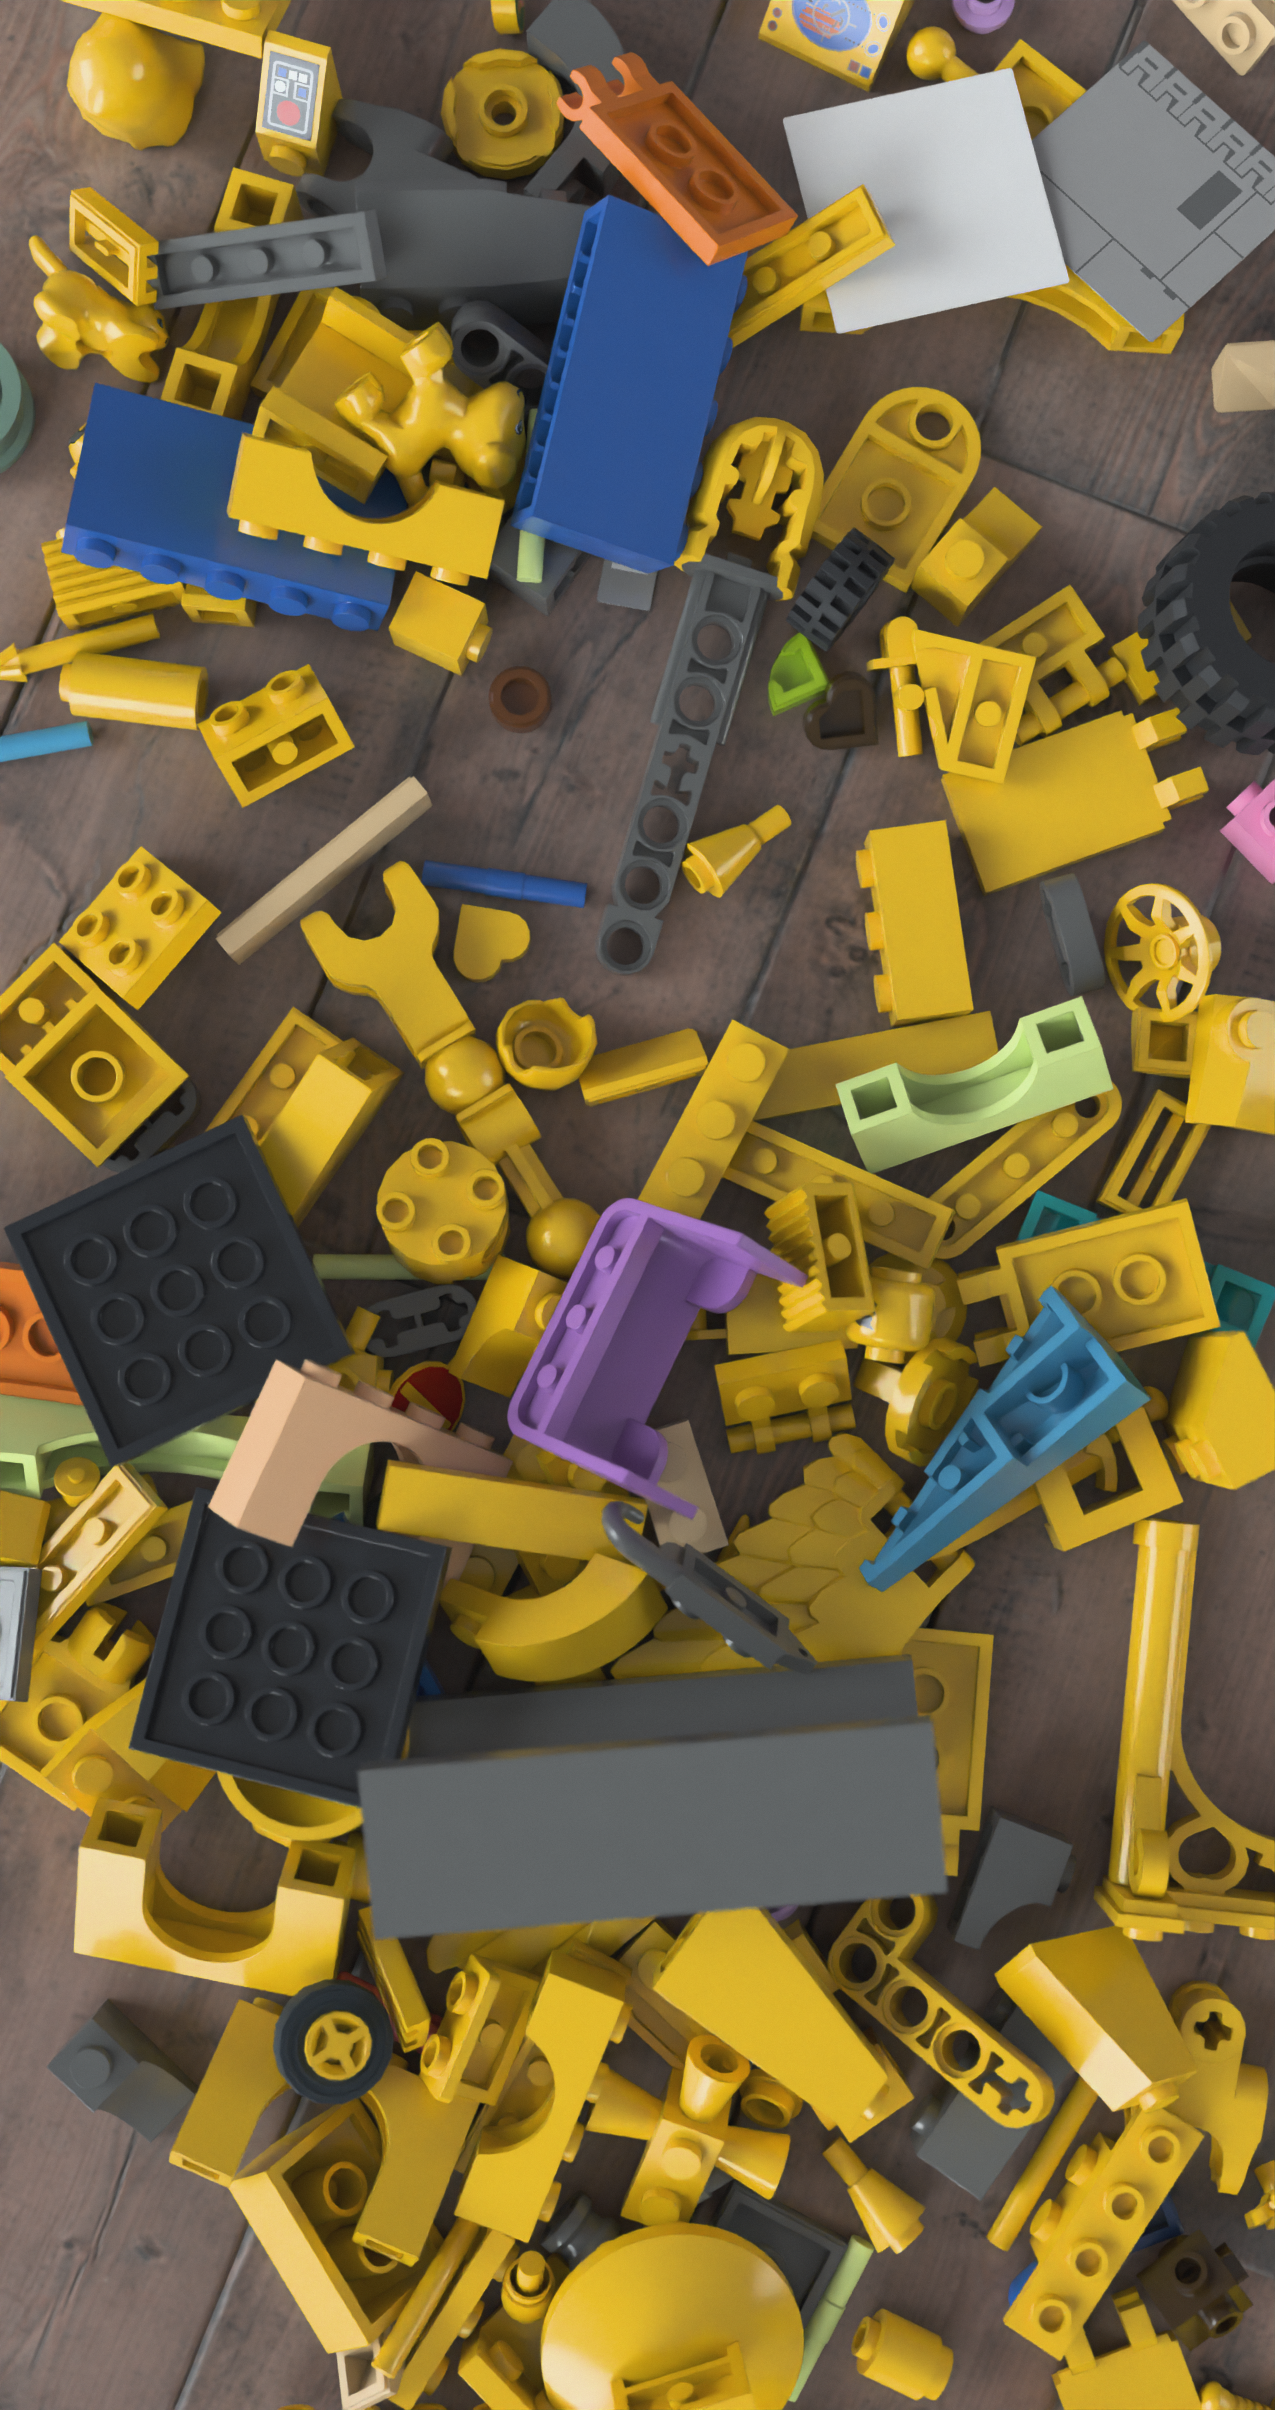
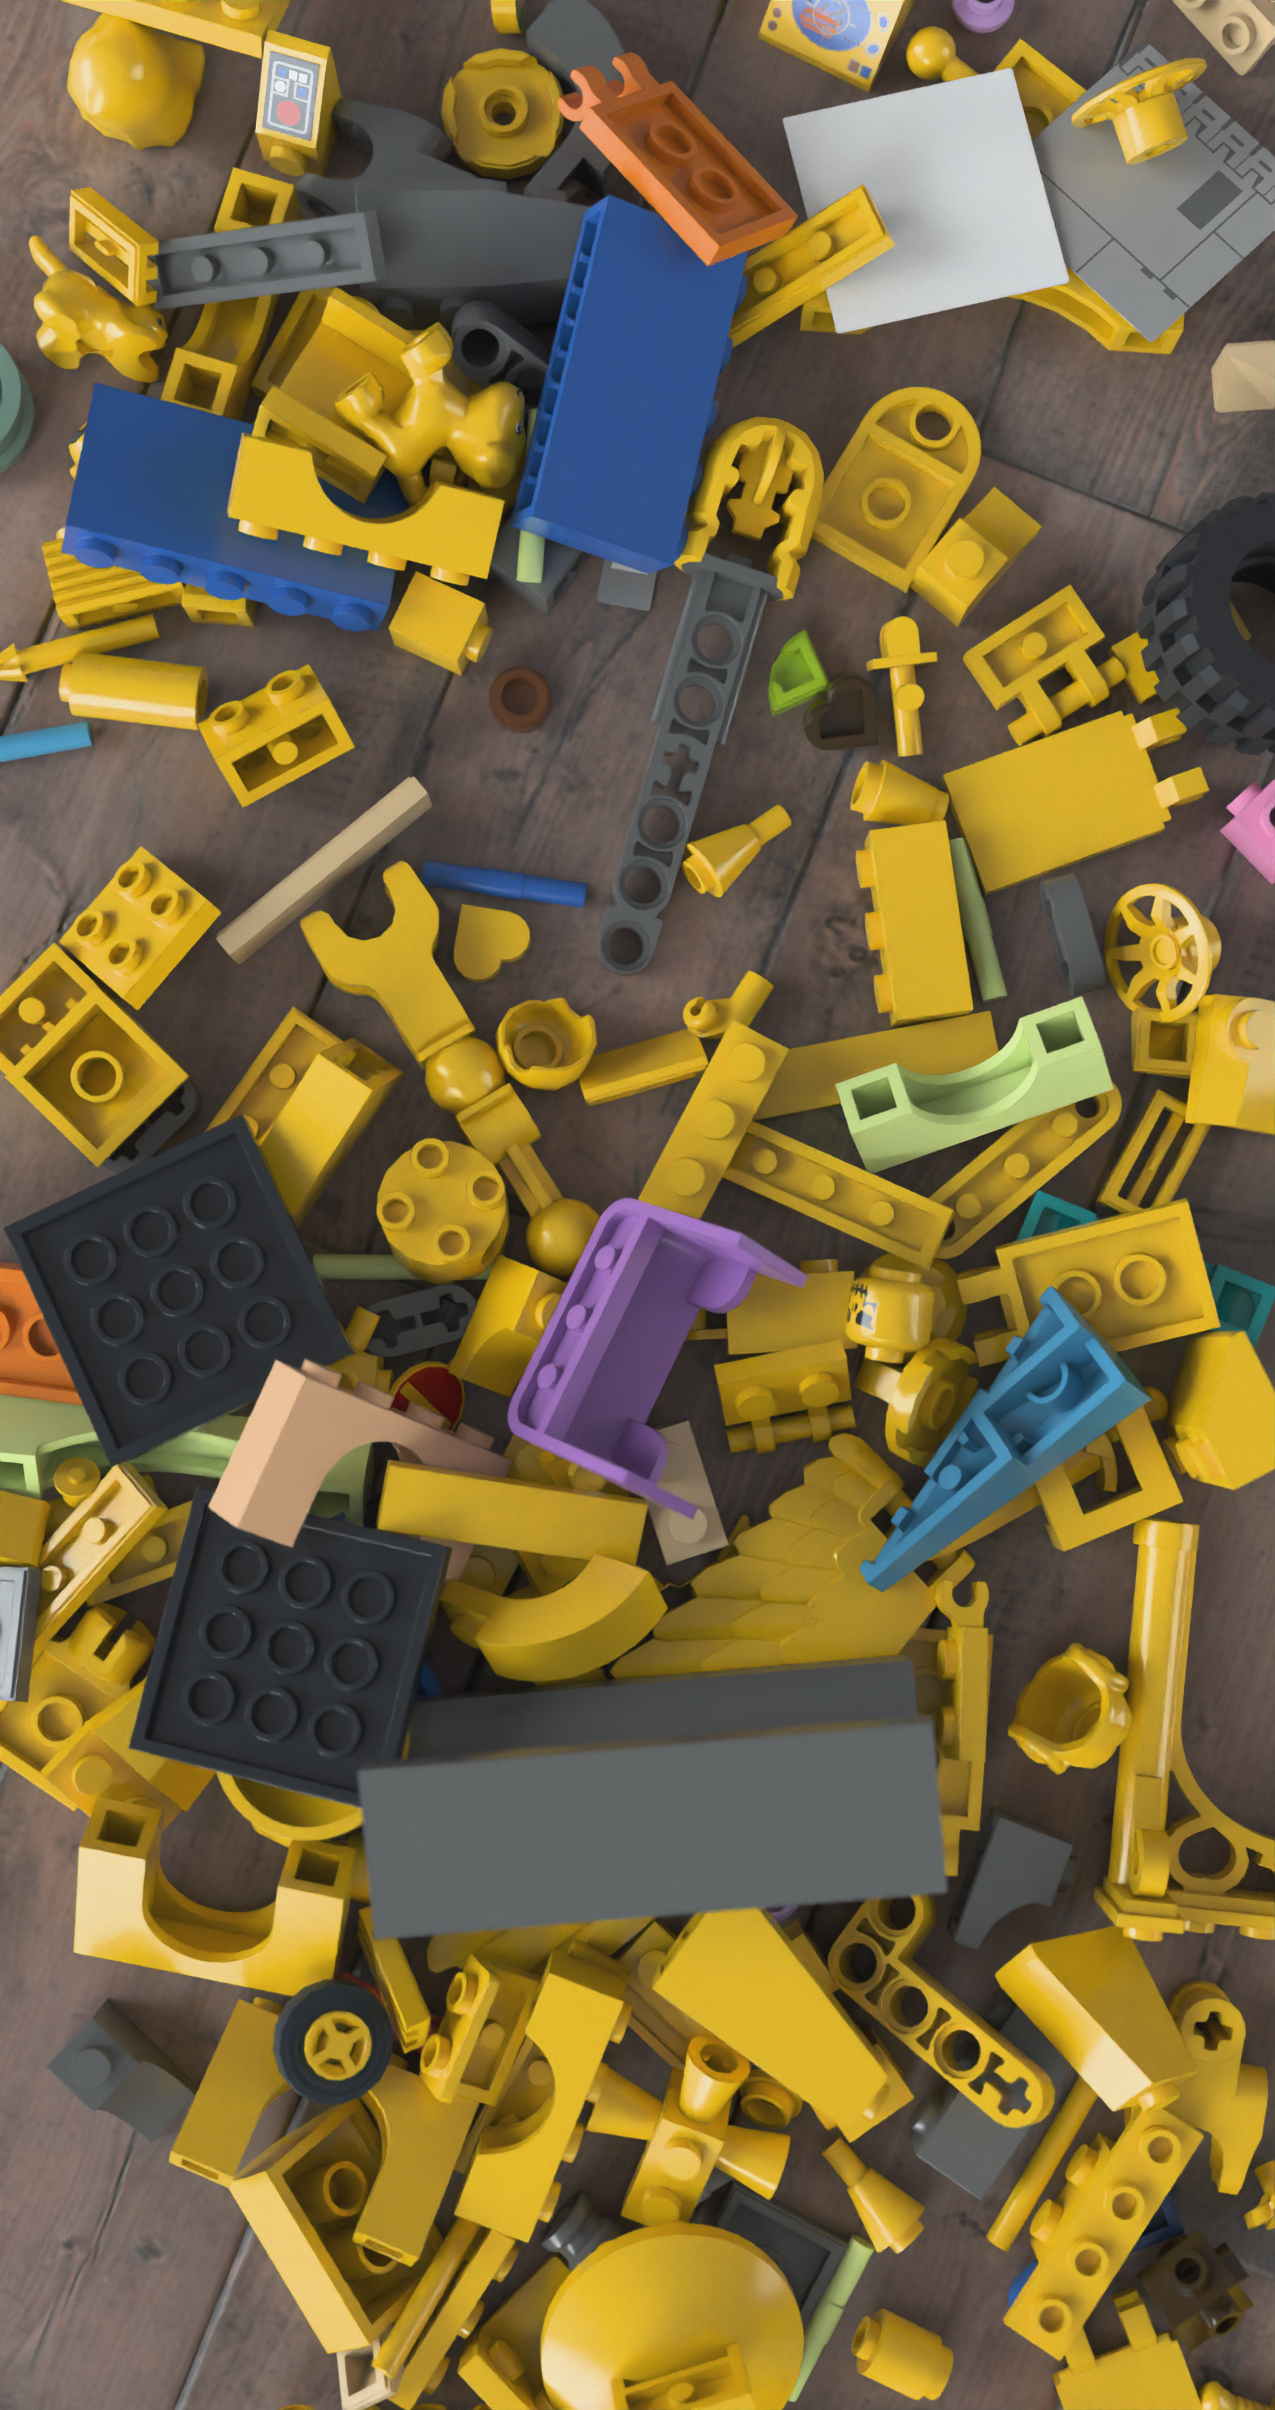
(528, 2288): yellow cylinder -> none
(709, 1594): dark grey plate -> none
(712, 1017): none -> yellow arm
(822, 1237): yellow brick -> none
(840, 589): black tyre -> none
(895, 796): none -> yellow cone
(963, 1663): none -> yellow plate
(972, 702): yellow wing -> none
(976, 923): none -> yellowish green piece
(1072, 1711): none -> yellow hair
(1145, 120): none -> yellow wheel

